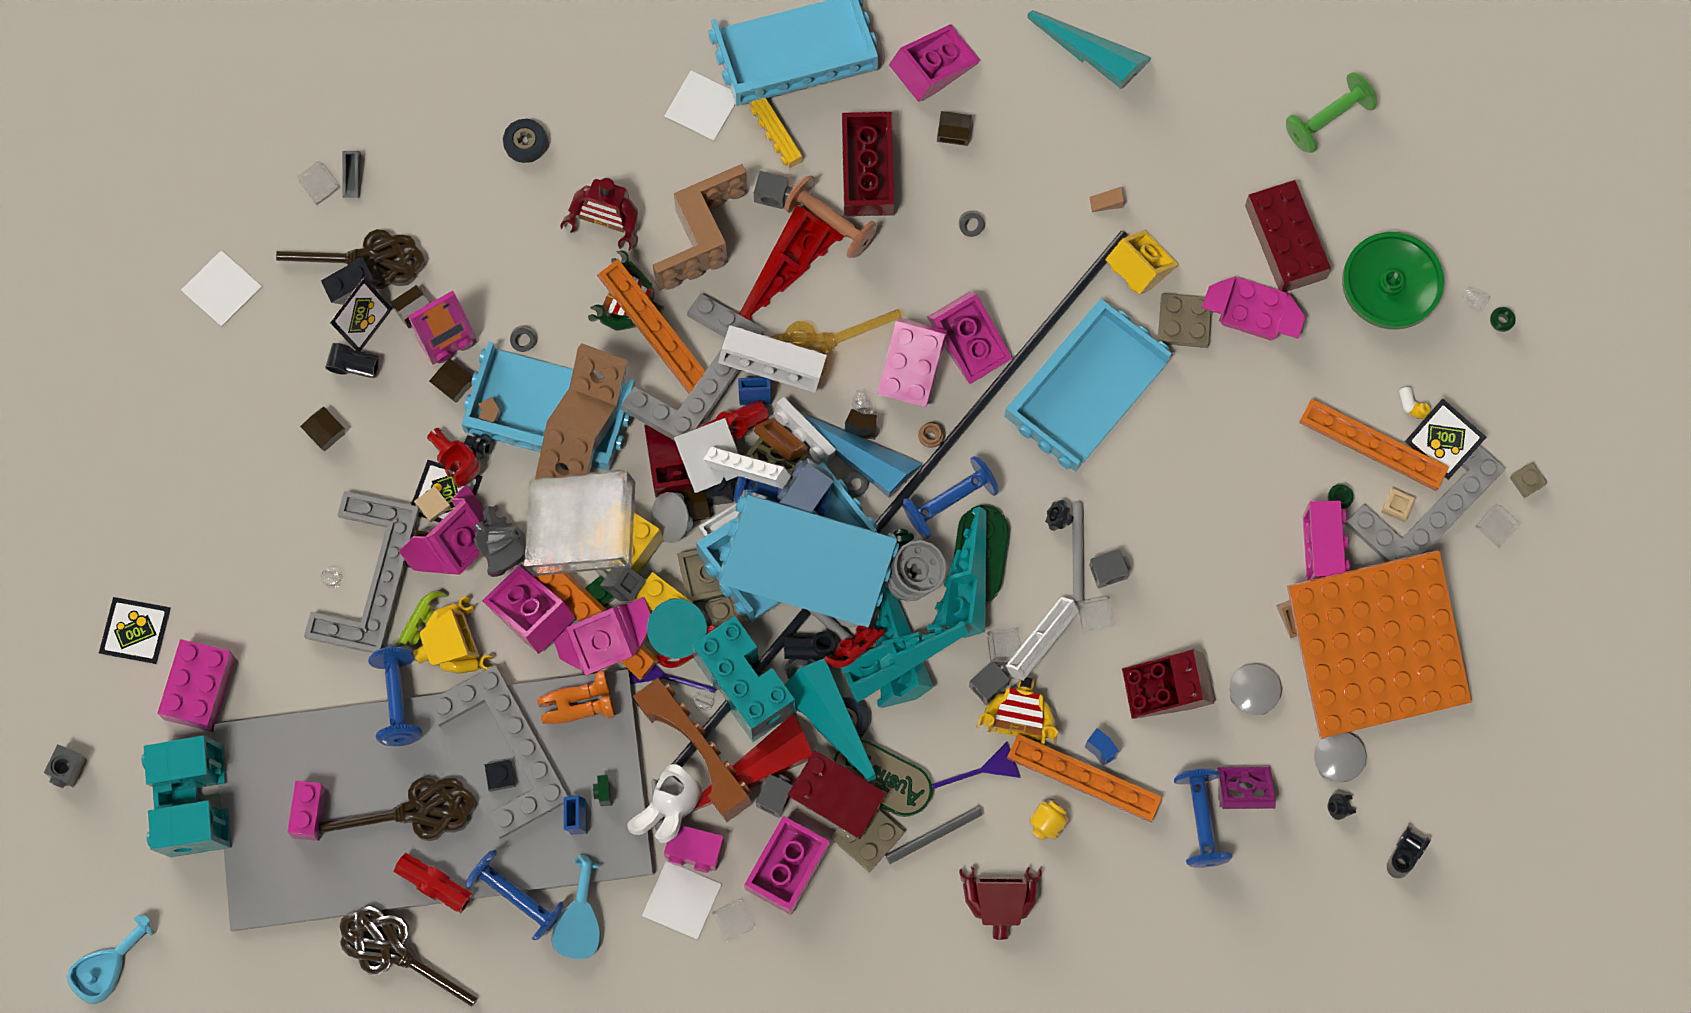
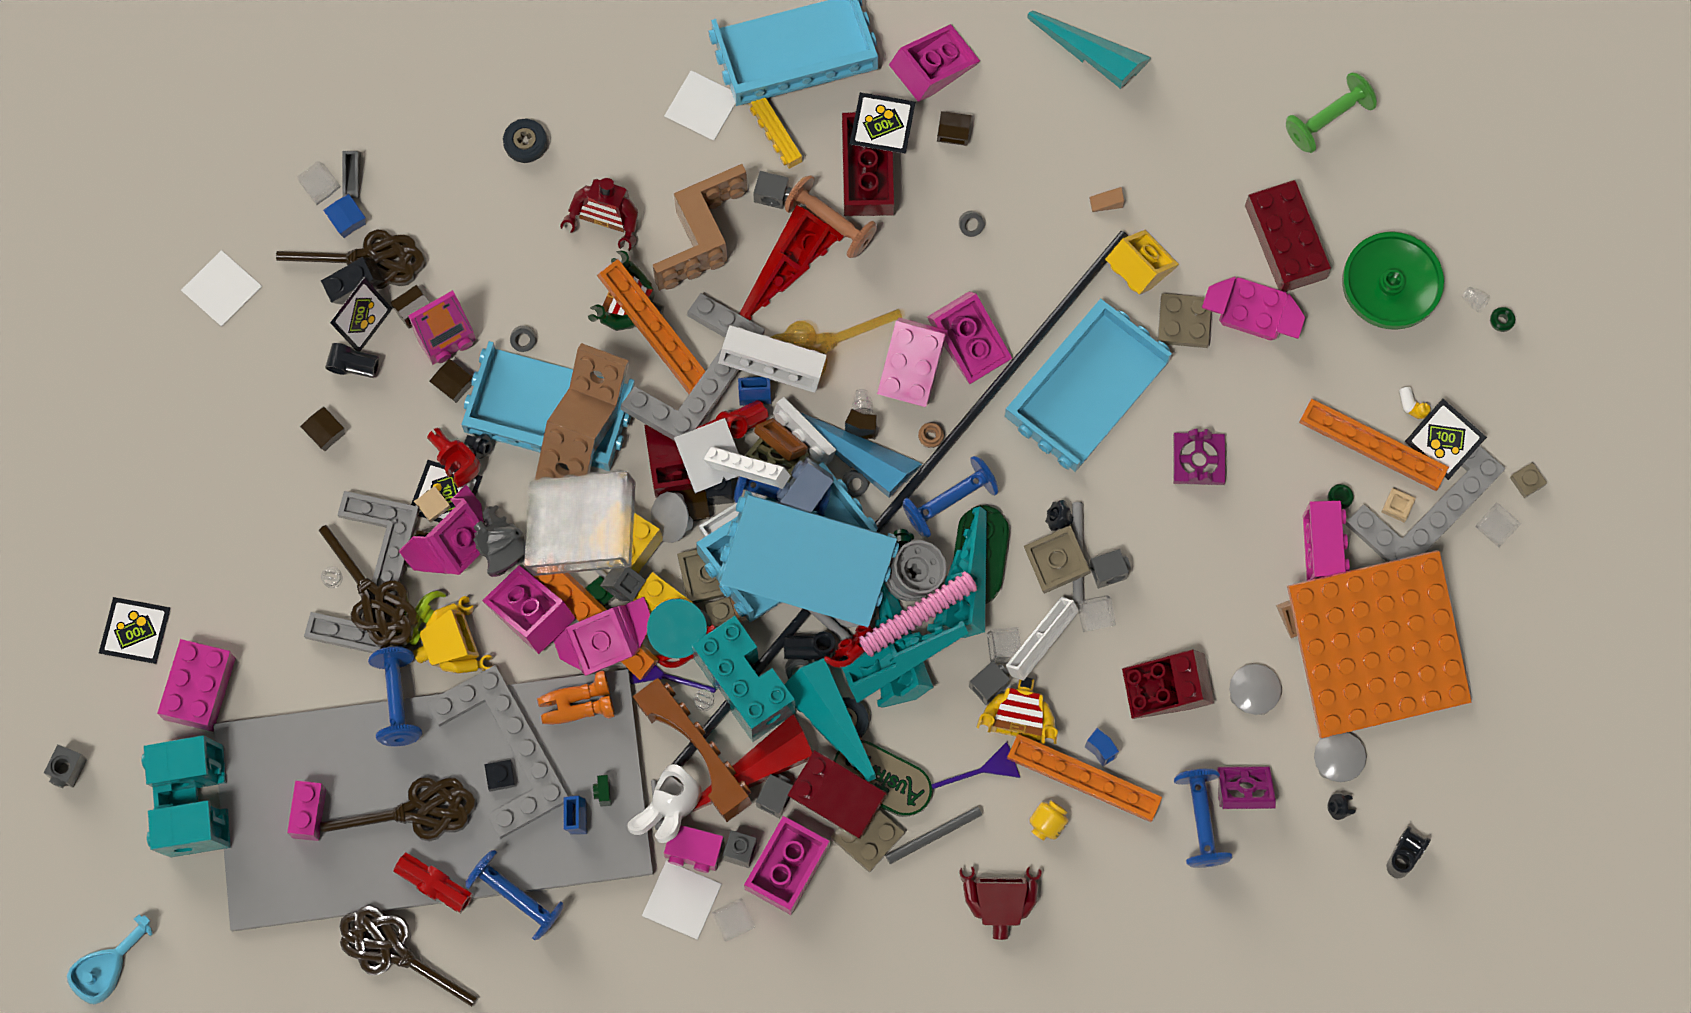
(345, 215): none -> blue piece
(382, 594): none -> dark brown piece
(489, 411): medium nougat piece -> none
(577, 930): medium azure piece -> none
(740, 849): none -> dark grey brick
(882, 122): none -> sticker
(918, 613): none -> bright pink piece
(1057, 559): none -> dark tan plate
(1180, 440): none -> magenta piece

